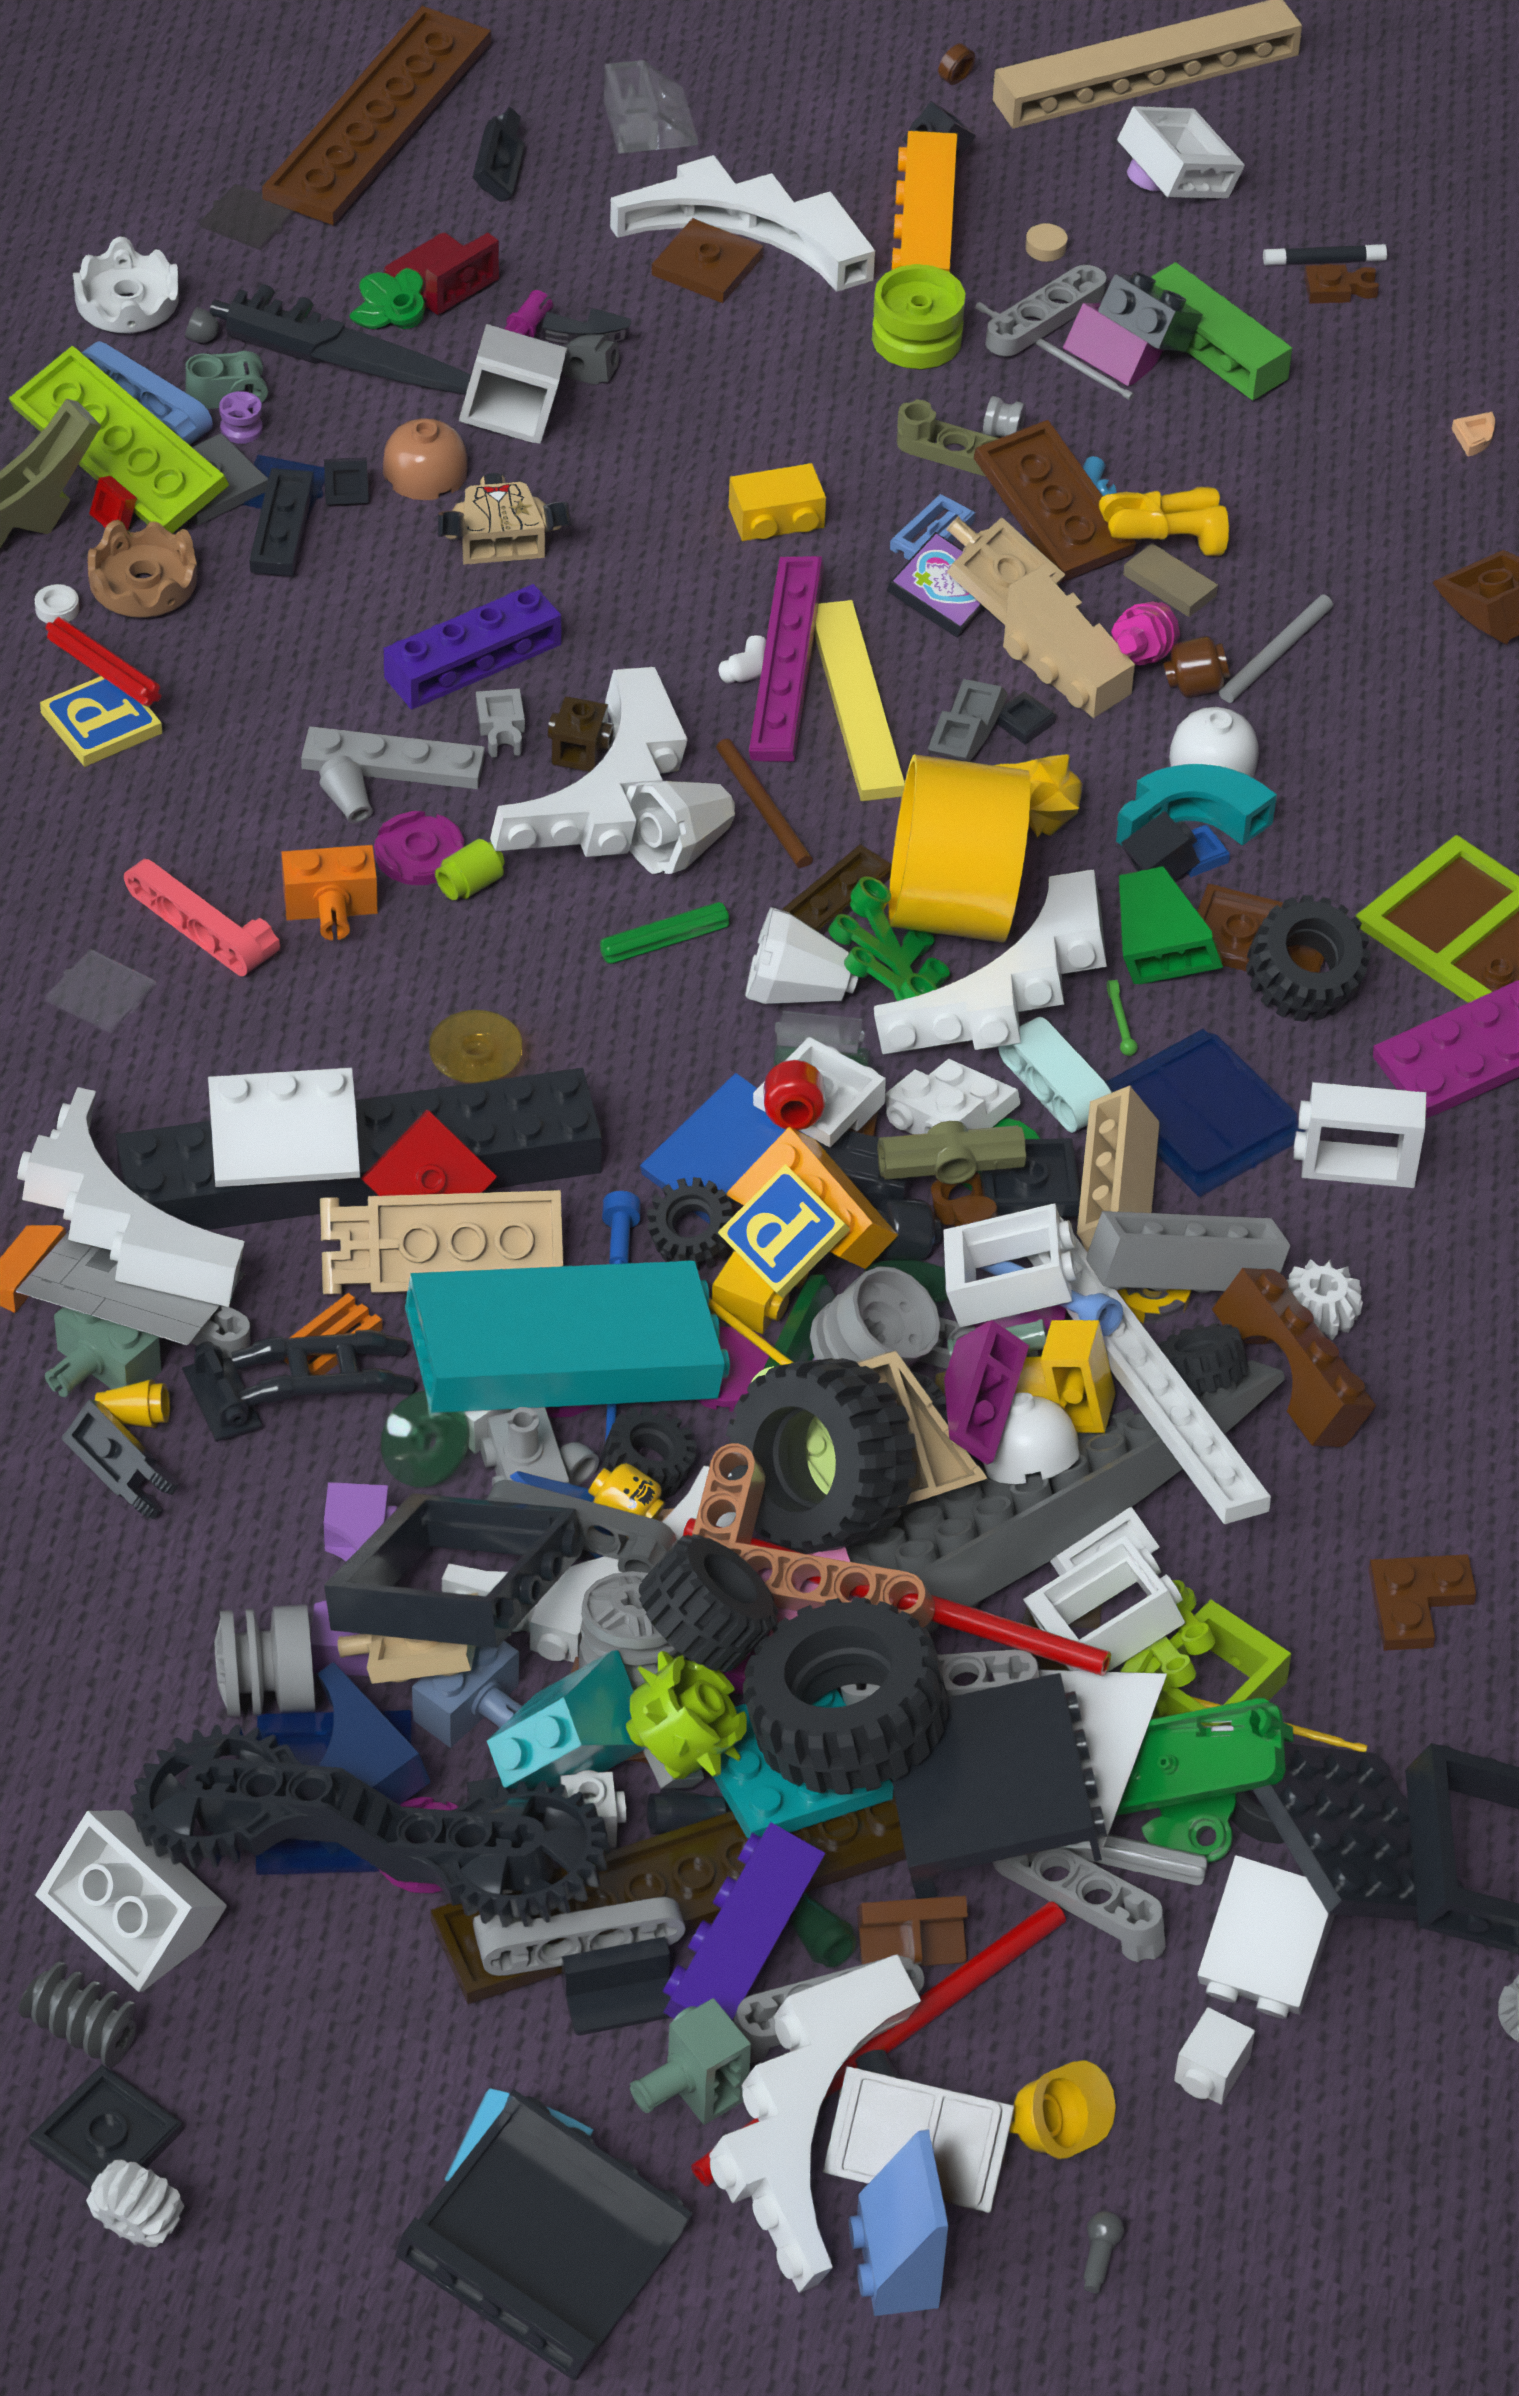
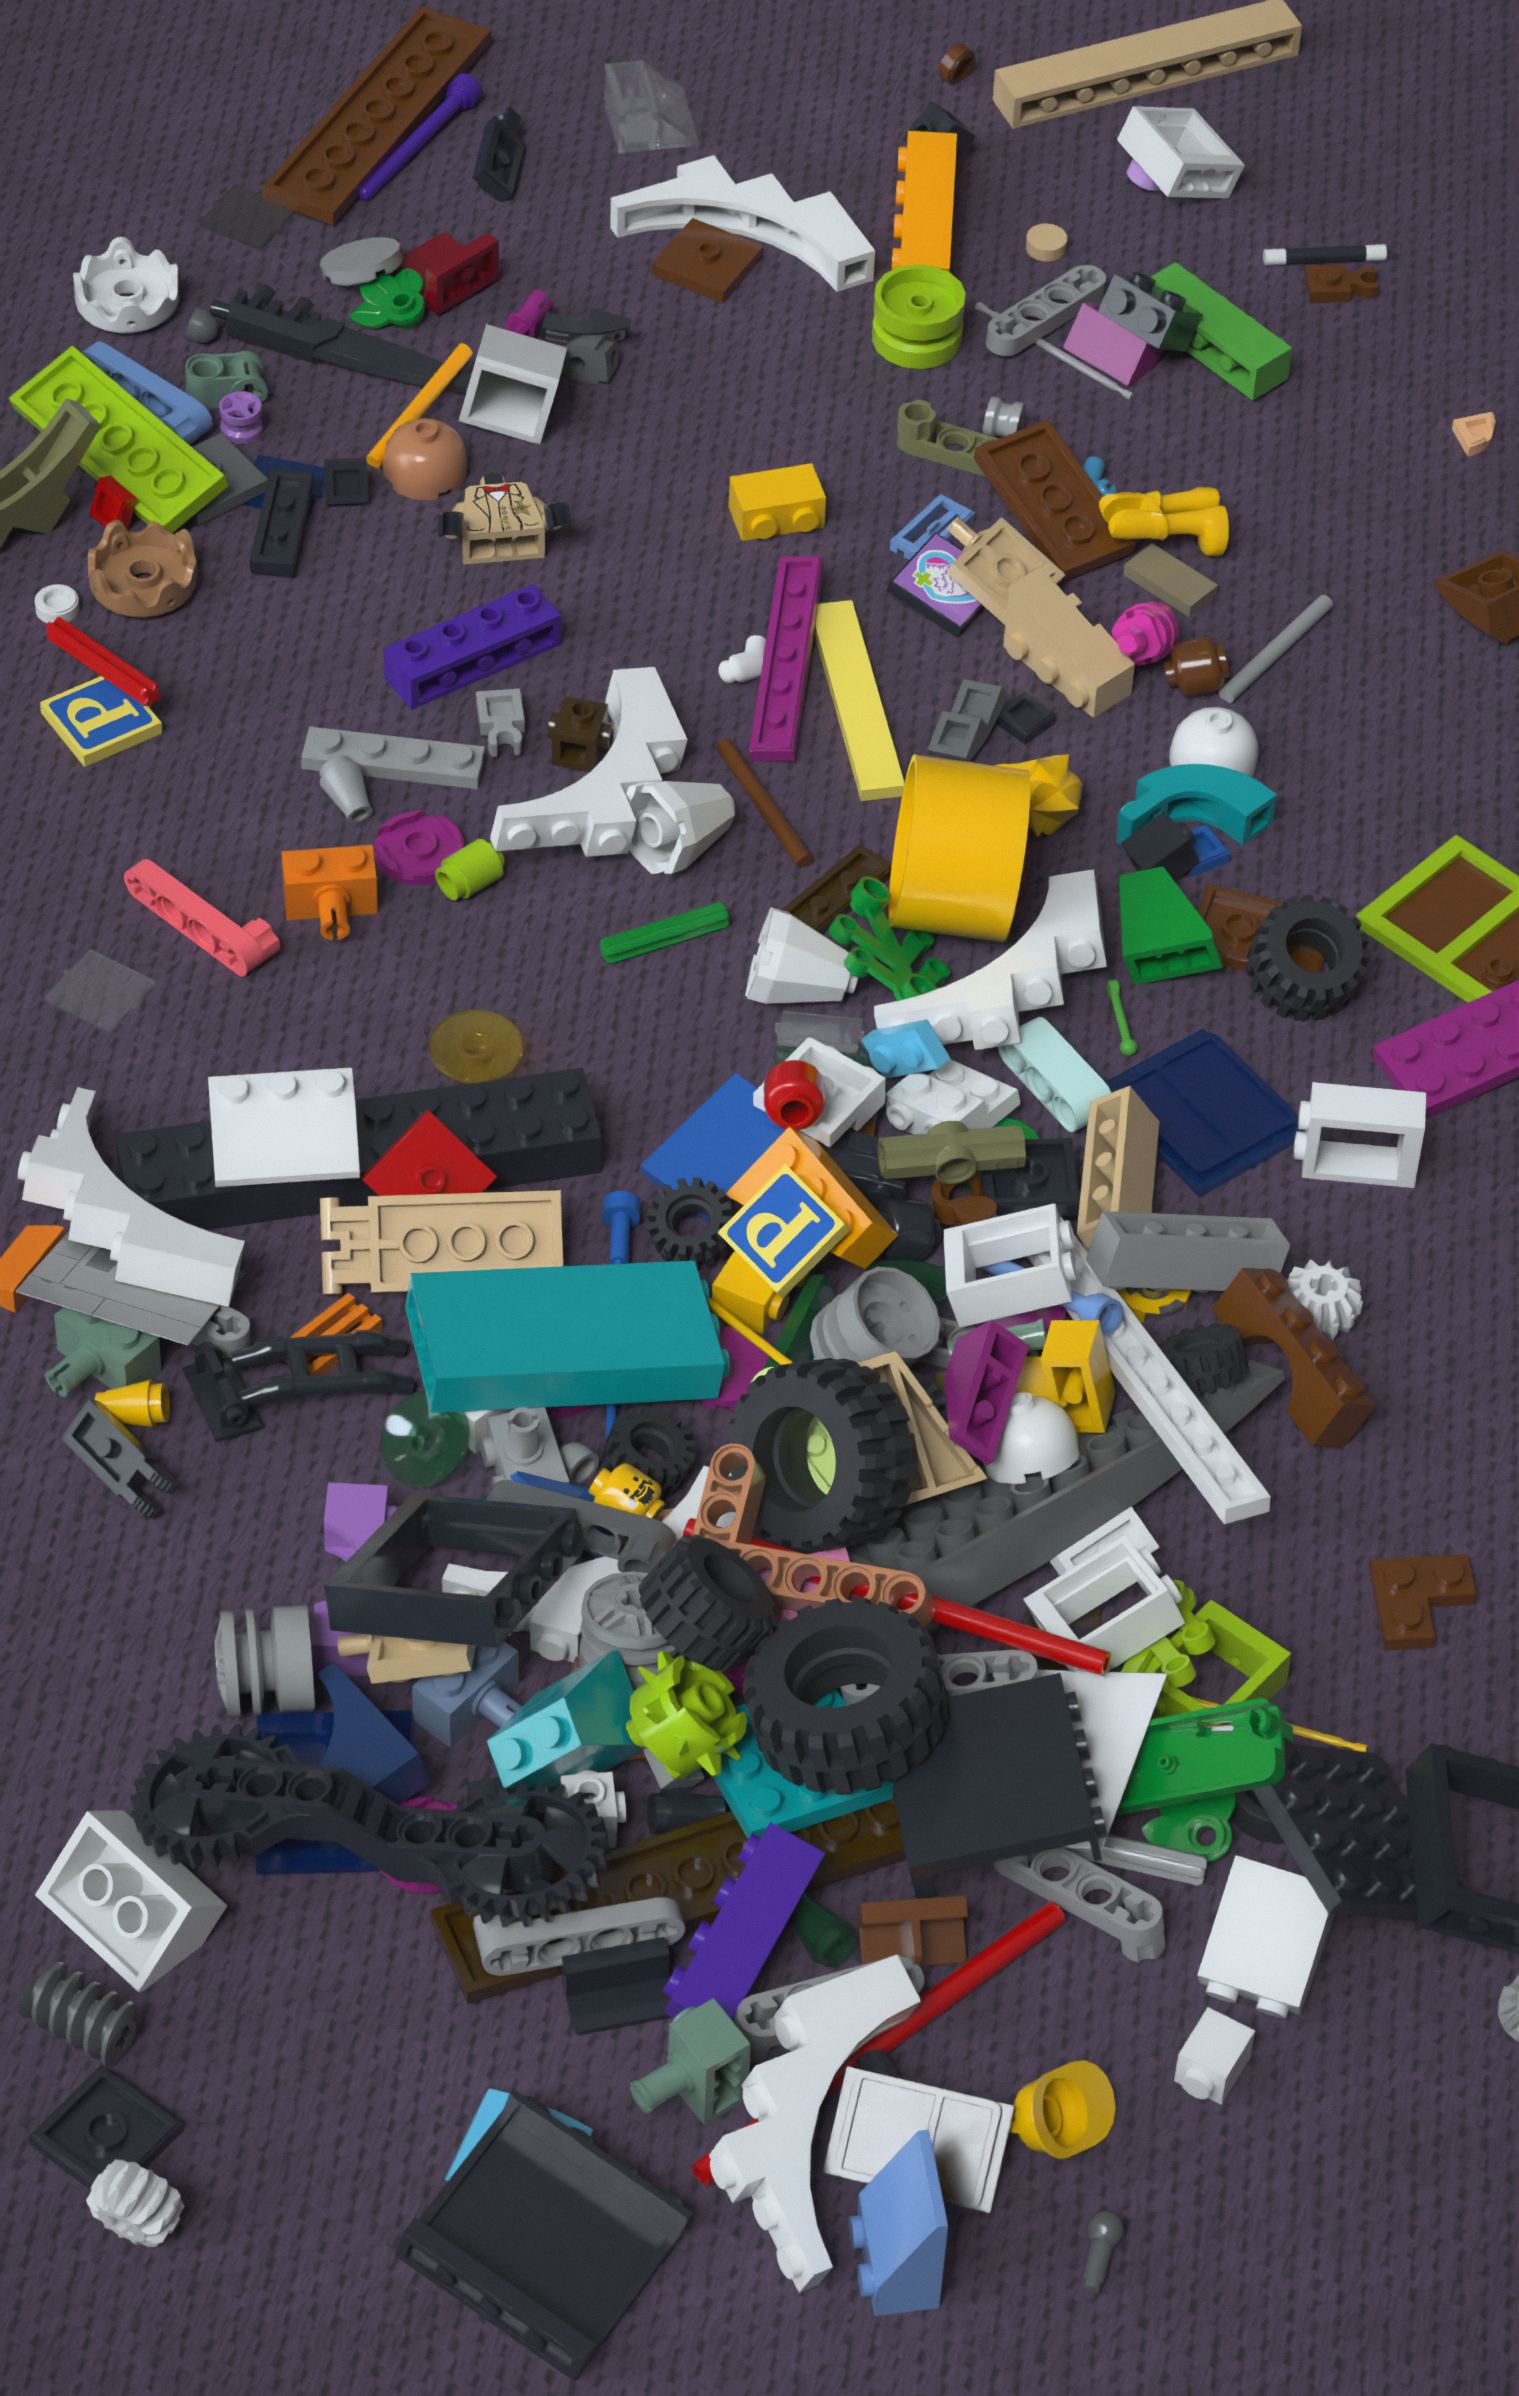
(360, 261): none -> light grey tile
(424, 398): none -> light orange bar
(461, 94): none -> dark purple piece
(905, 1049): none -> medium azure plate

